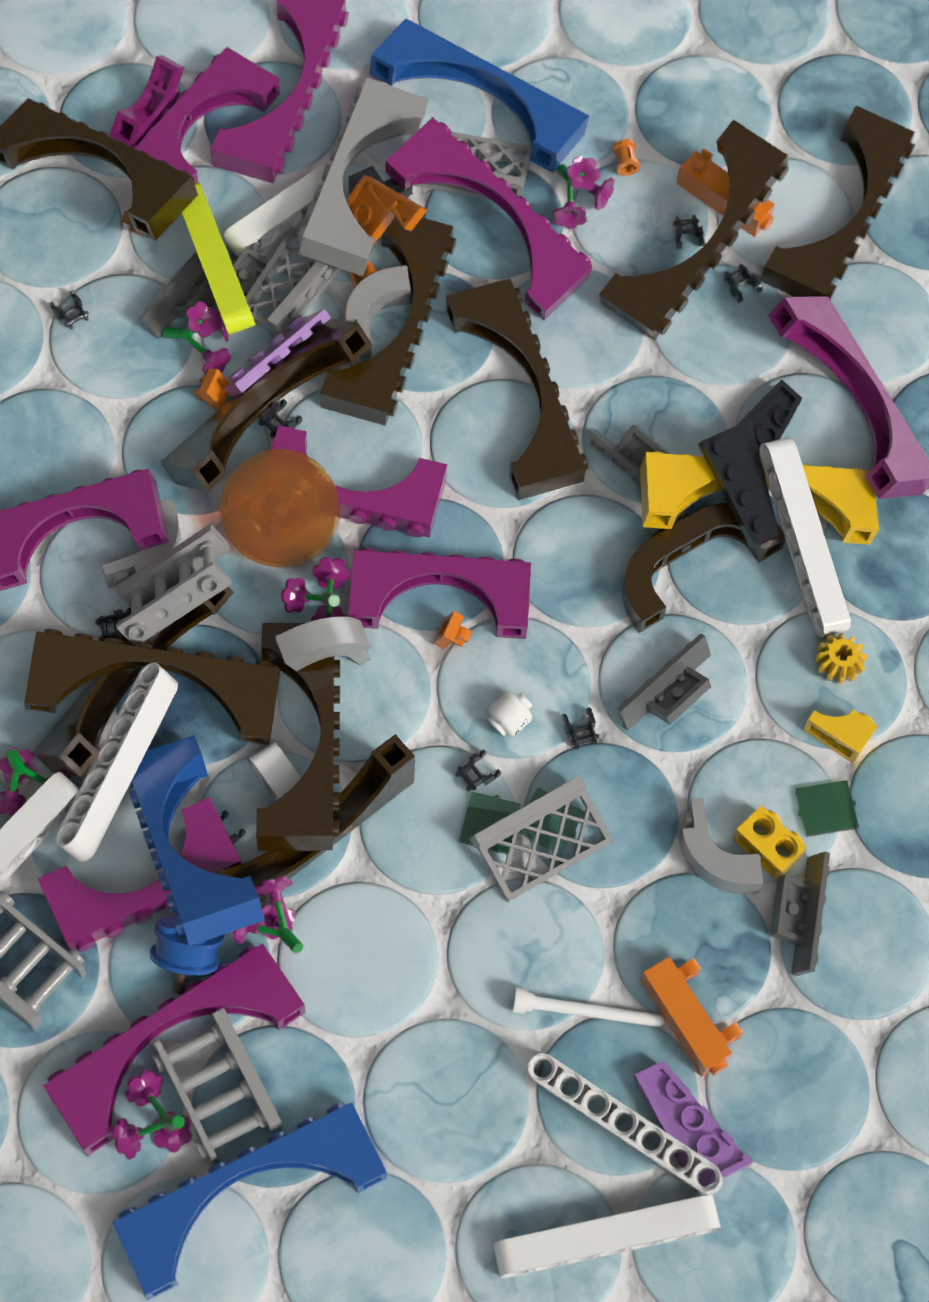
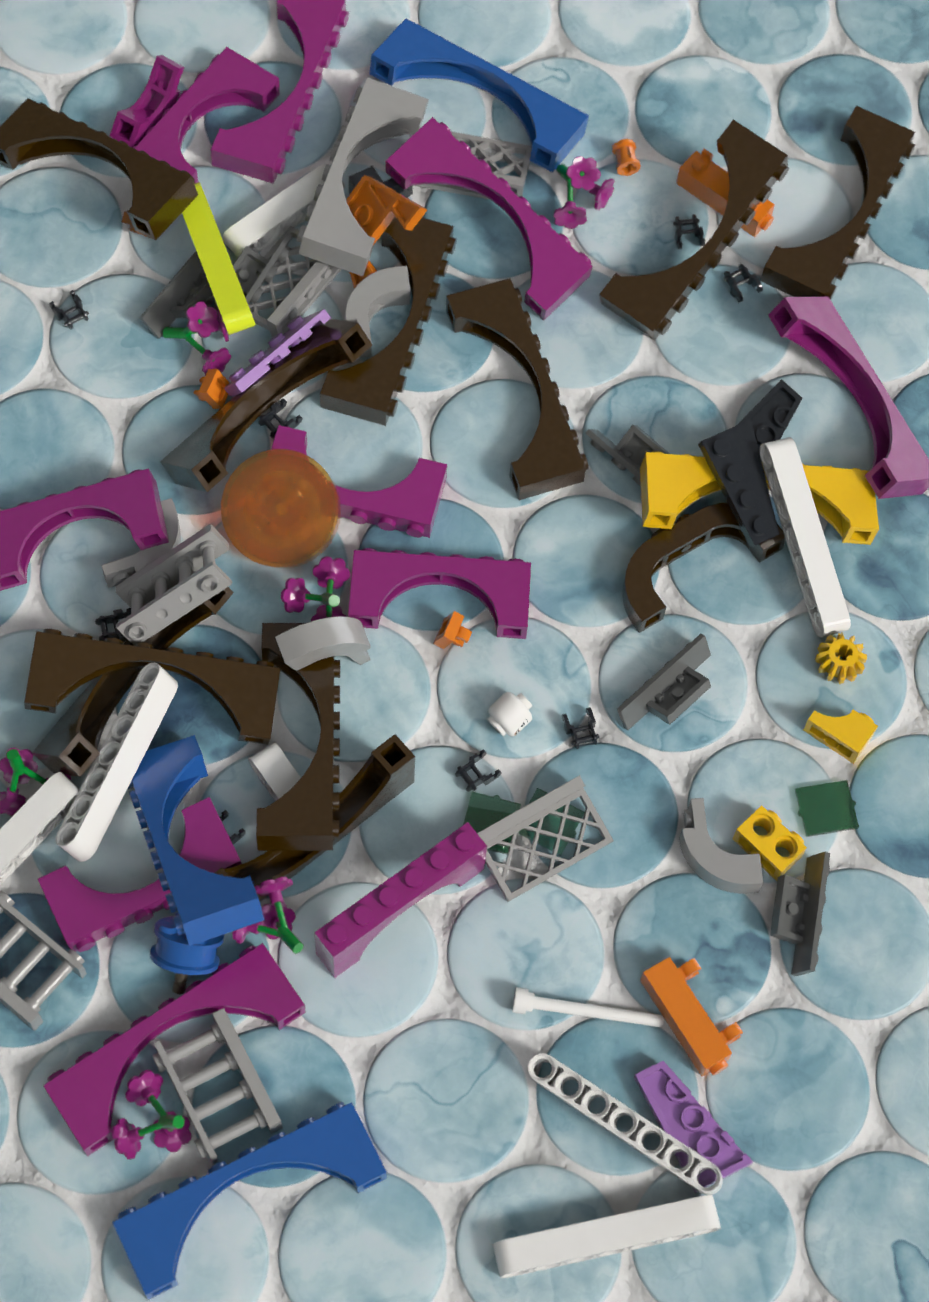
(448, 862): none -> magenta arch

